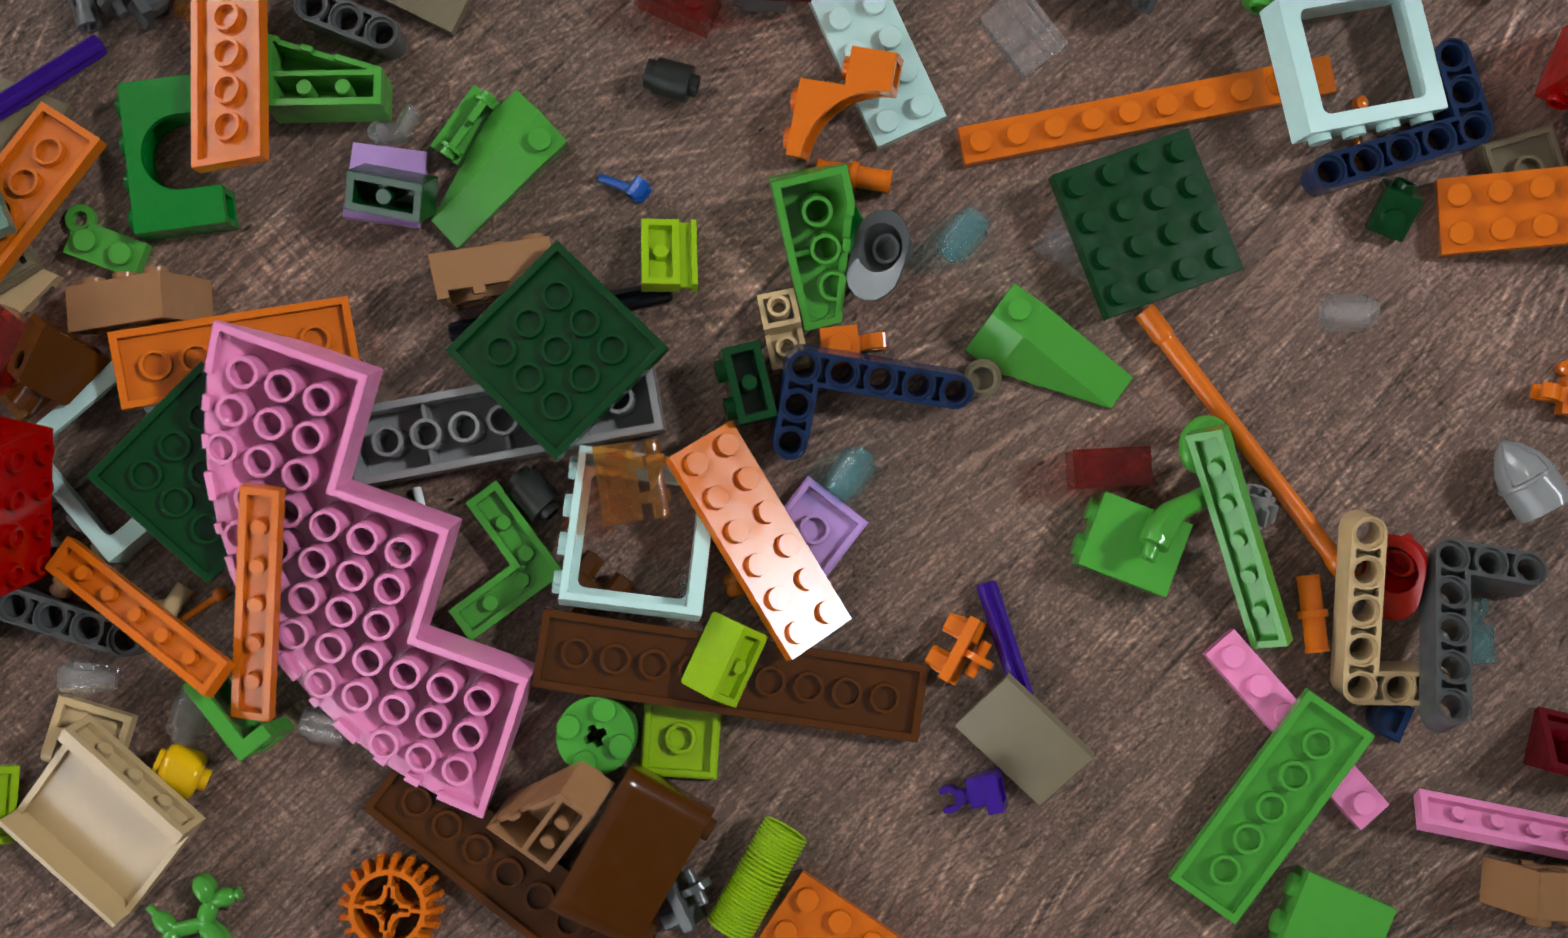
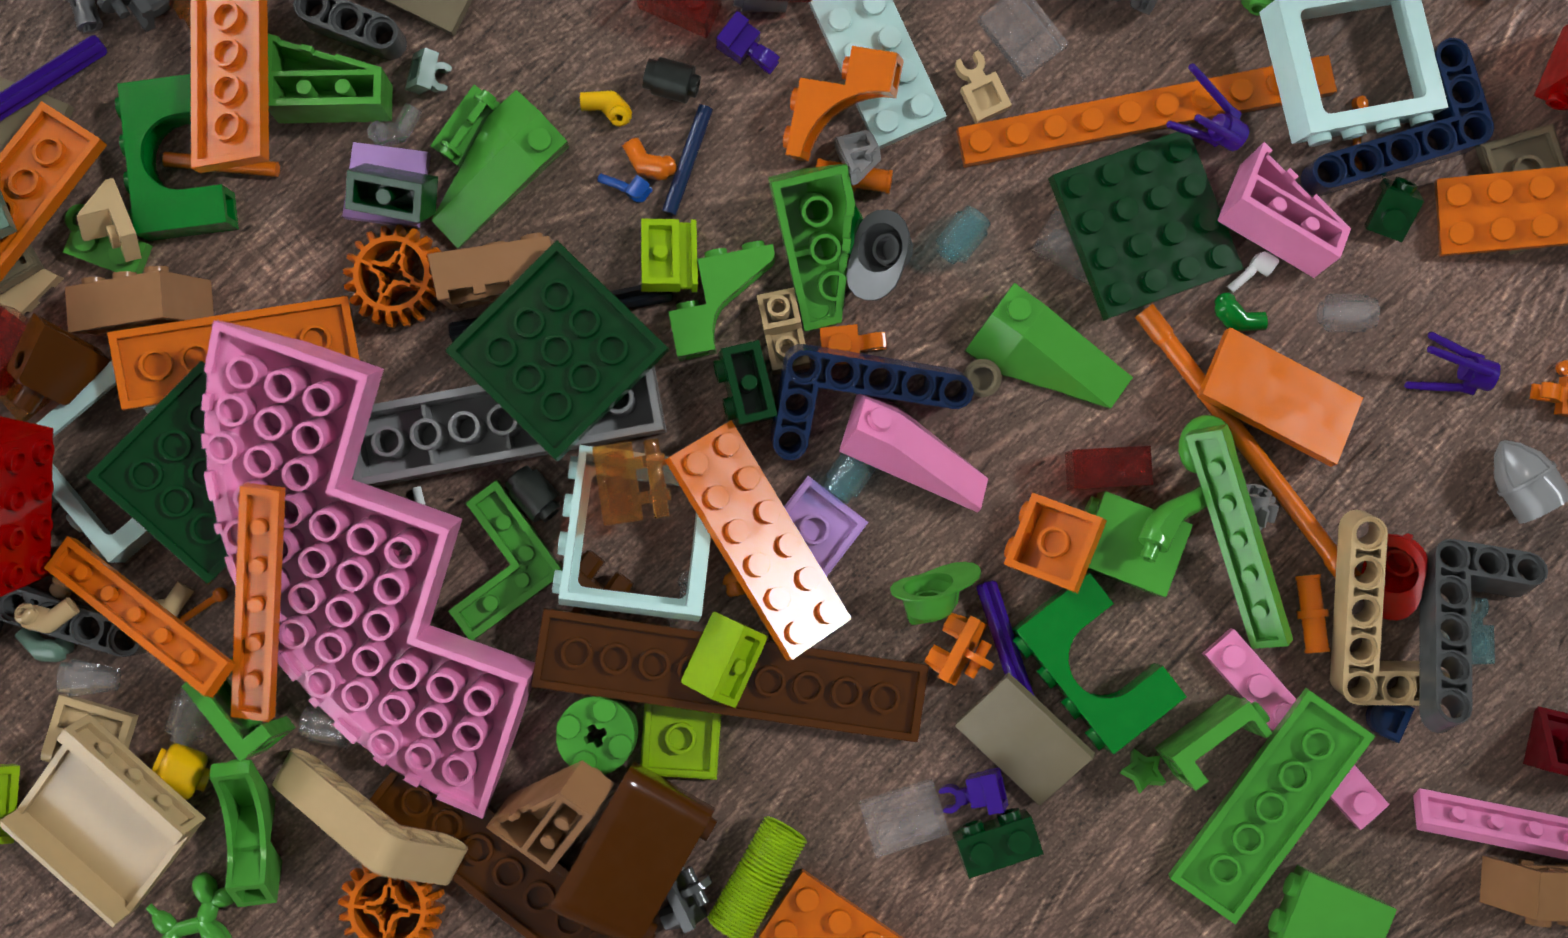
(44, 649): none -> sand green arm
(45, 619): none -> tan arm
(108, 216): none -> tan slope
(183, 160): none -> orange bar
(248, 821): none -> bright green arch
(363, 827): none -> tan beam
(391, 290): none -> orange gear
(423, 70): none -> sand green tile
(609, 103): none -> yellow arm
(648, 165): none -> orange arm
(687, 160): none -> dark blue bar
(723, 280): none -> bright green arch
(741, 40): none -> dark purple piece
(859, 152): none -> light grey tile
(899, 445): none -> bright pink wedge
(904, 818): none -> clear plate
(935, 592): none -> bright green piece
(983, 93): none -> tan plate
(997, 842): none -> dark green brick
(1054, 542): none -> orange plate
(1111, 717): none -> green arch
(1143, 771): none -> bright green piece
(1206, 732): none -> bright green panel
(1223, 128): none -> dark purple plant
(1234, 316): none -> green arm
(1262, 262): none -> white hand
(1280, 397): none -> orange tile
(1281, 216): none -> bright pink wedge
(1473, 369): none -> dark purple plant

